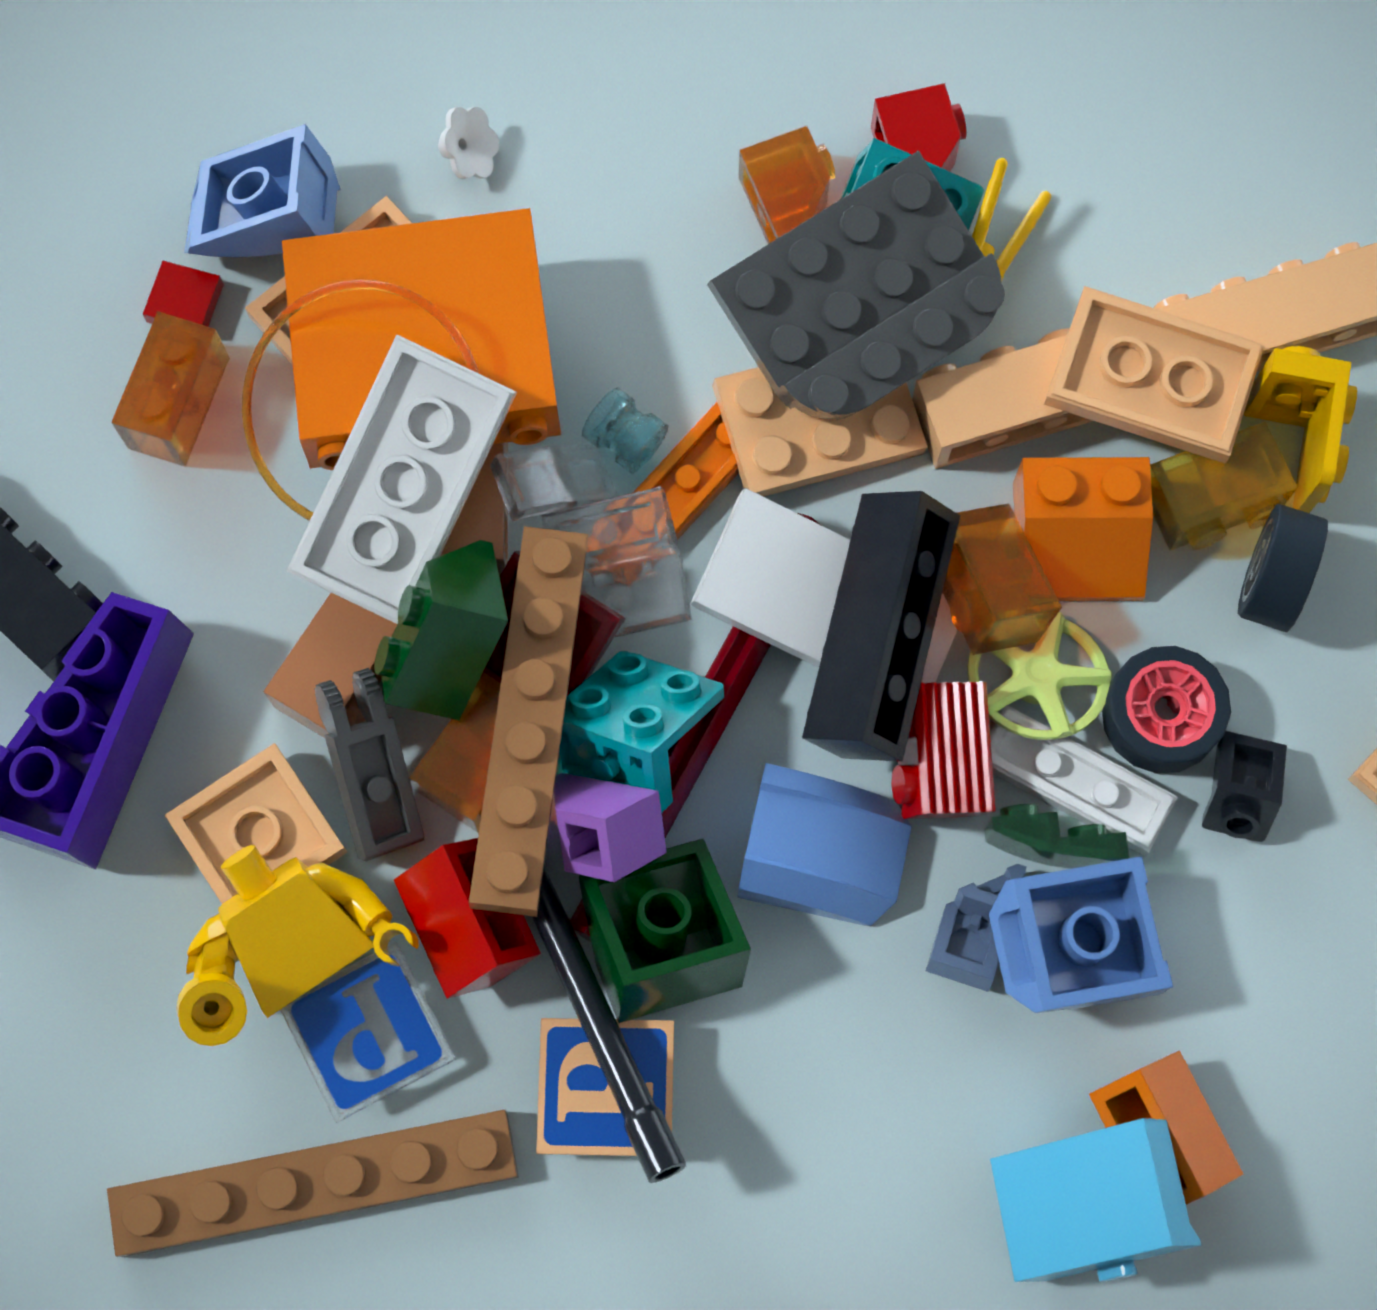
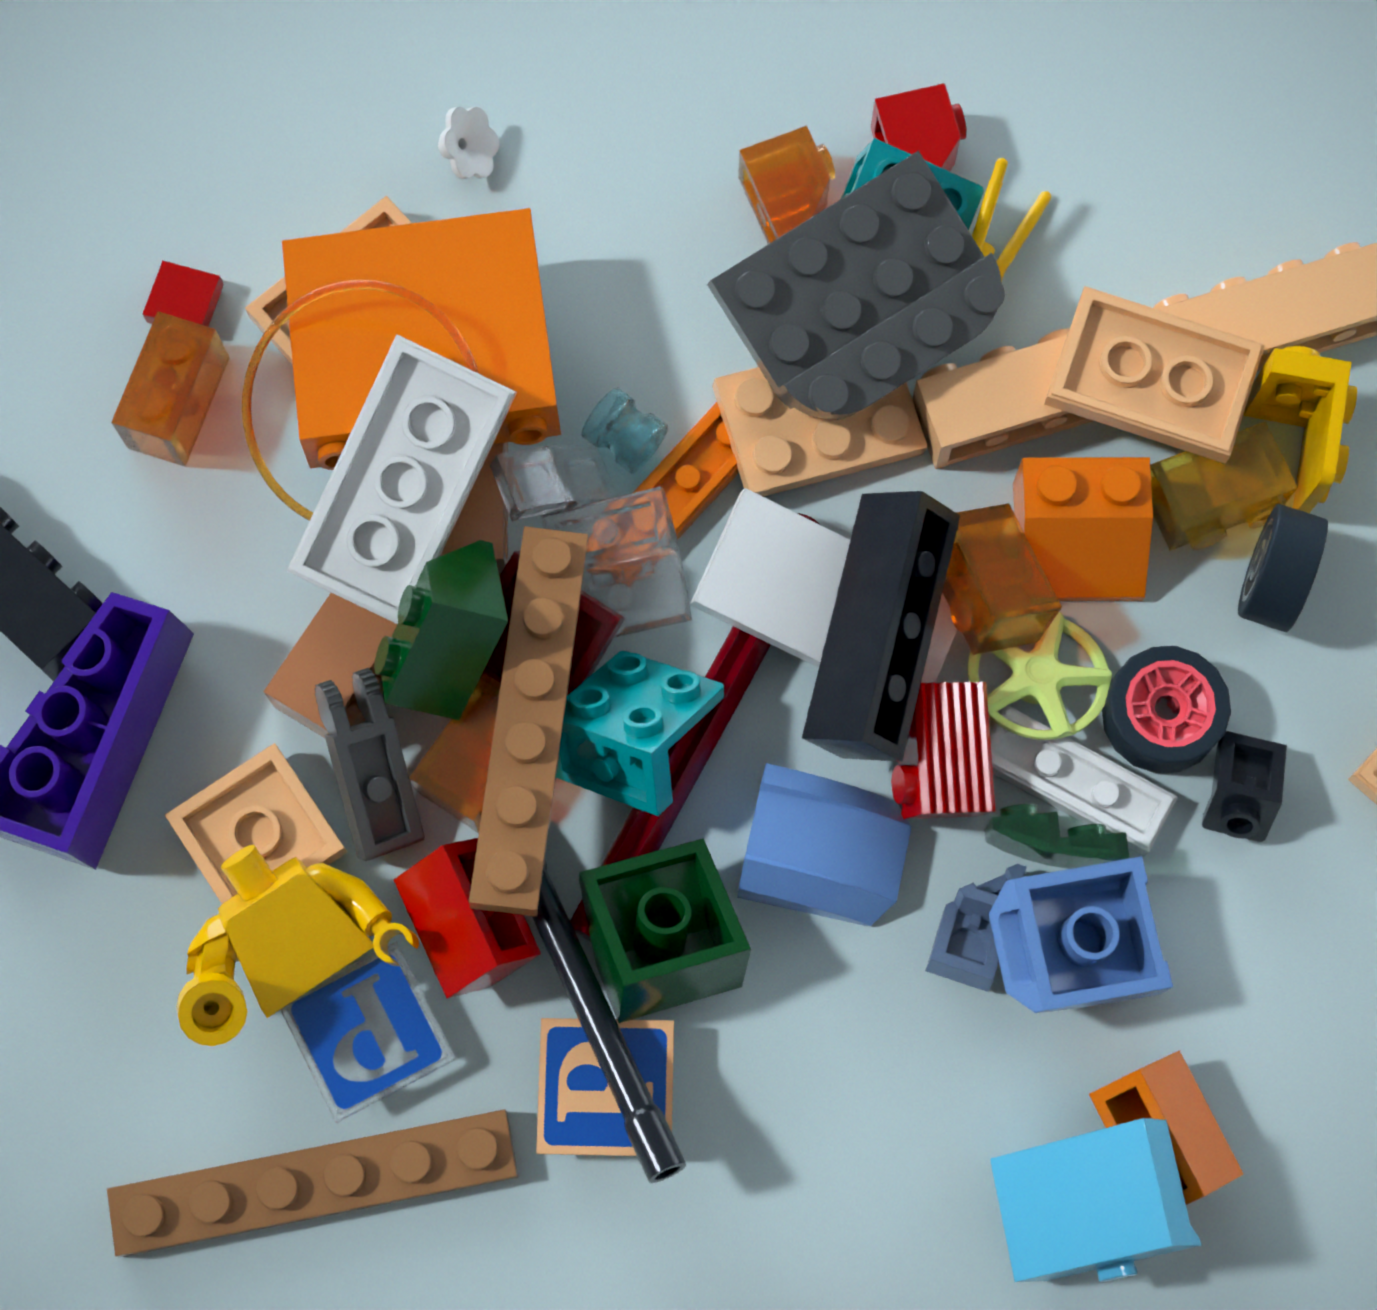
(262, 196): medium blue slope -> none
(607, 826): medium lavender slope -> none

